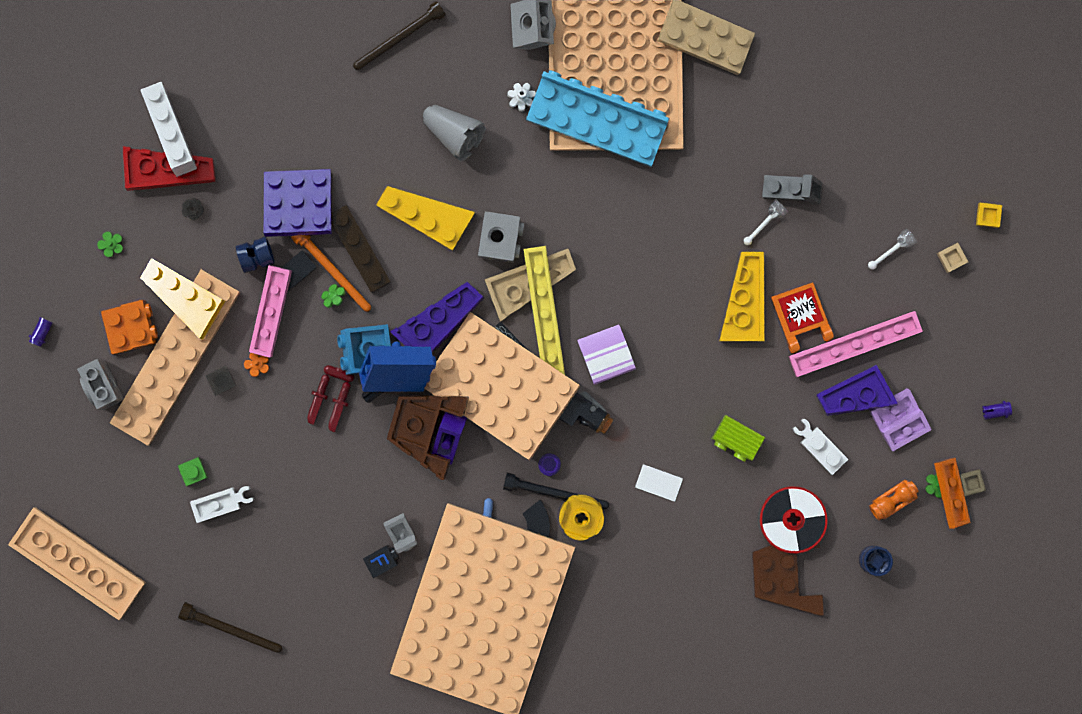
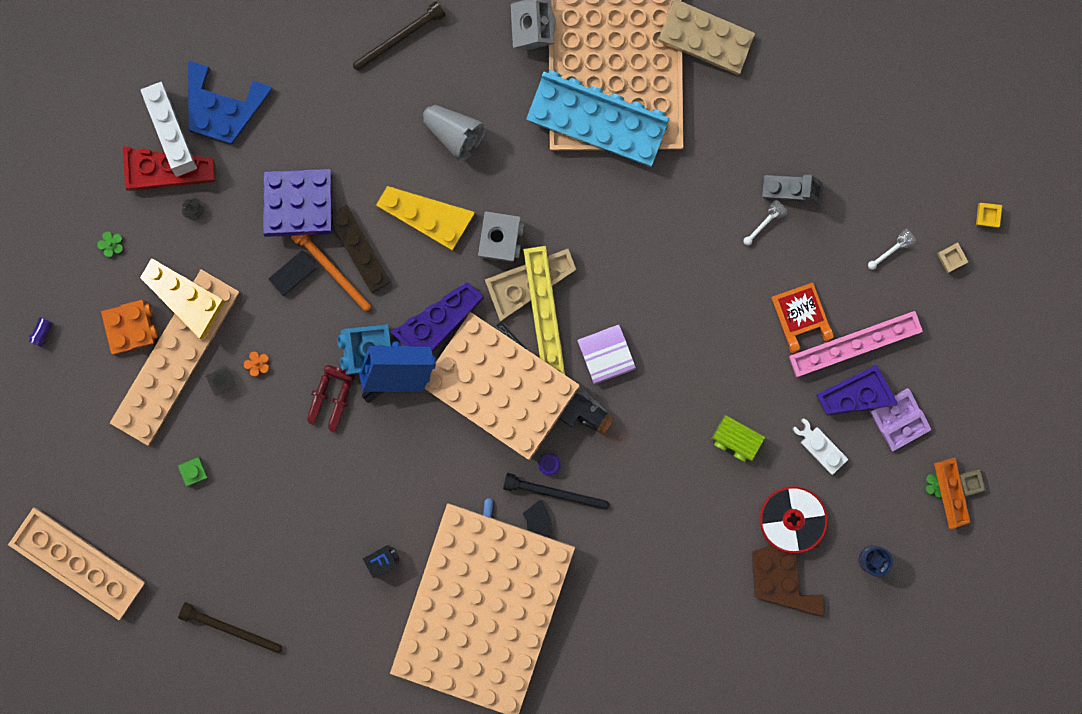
(100, 385): light grey brick -> none
(217, 114): none -> blue wing
(219, 503): white plate -> none
(262, 251): dark blue wheel -> none
(270, 311): bright pink plate -> none
(333, 296): bright green plant -> none
(400, 533): light grey bracket -> none
(416, 424): reddish brown wing -> none
(449, 436): dark purple slope -> none
(521, 100): white plant -> none
(581, 504): yellow plate -> none
(659, 482): white sticker -> none
(746, 303): yellow wing -> none
(884, 506): orange piece -> none
(997, 410): dark purple pin -> none

